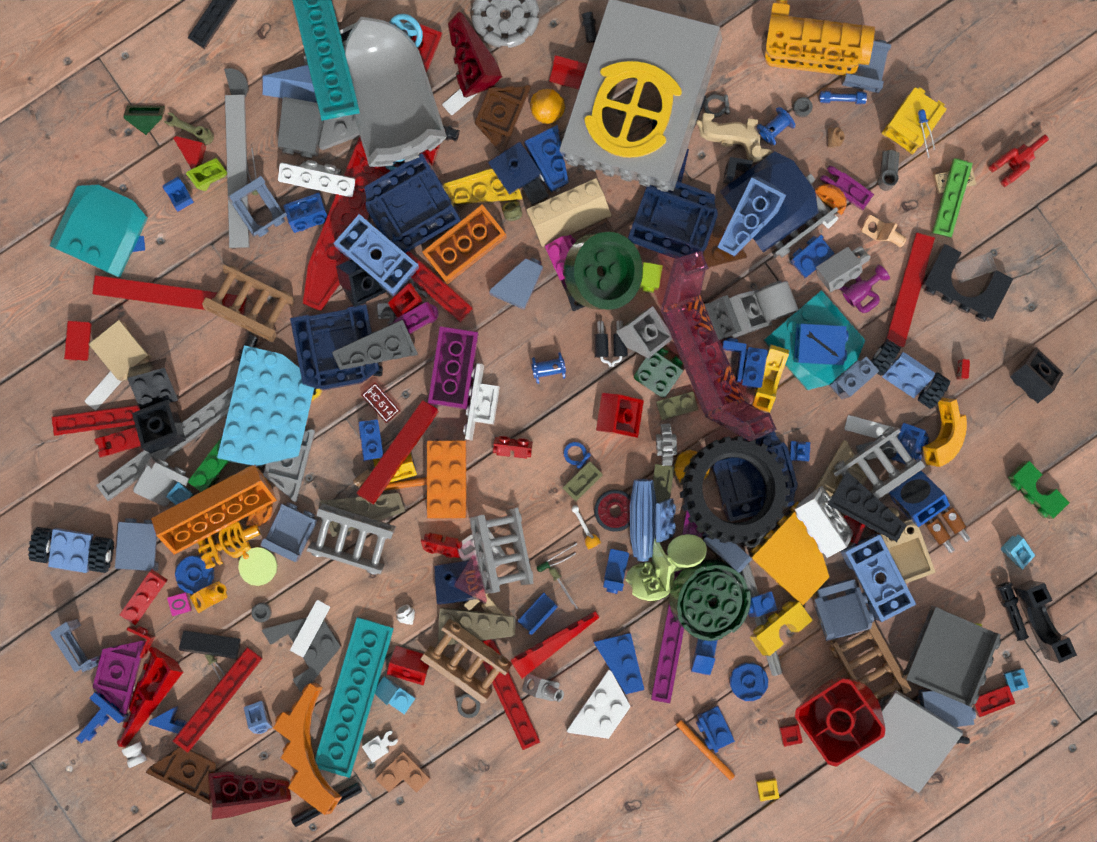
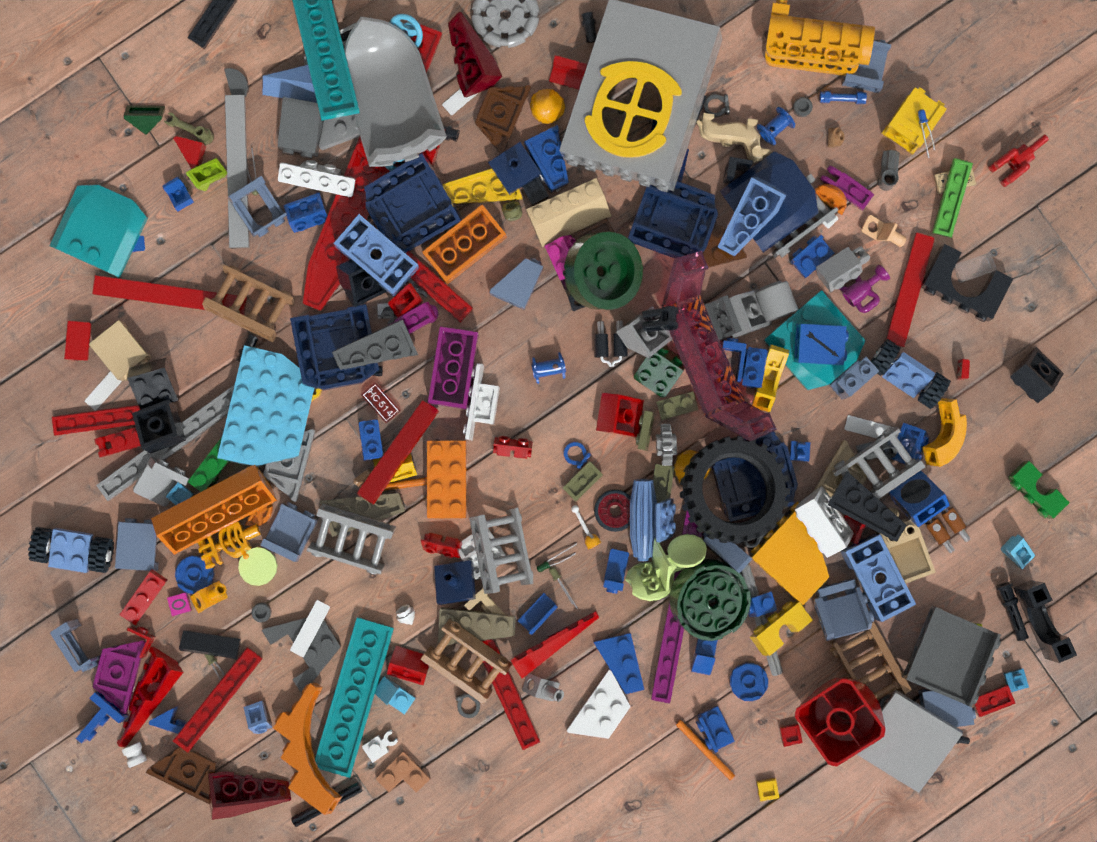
(471, 581): clear pink tile -> none
(646, 422): none -> olive plate
(651, 277): lime brick -> none
(667, 319): none -> black piece

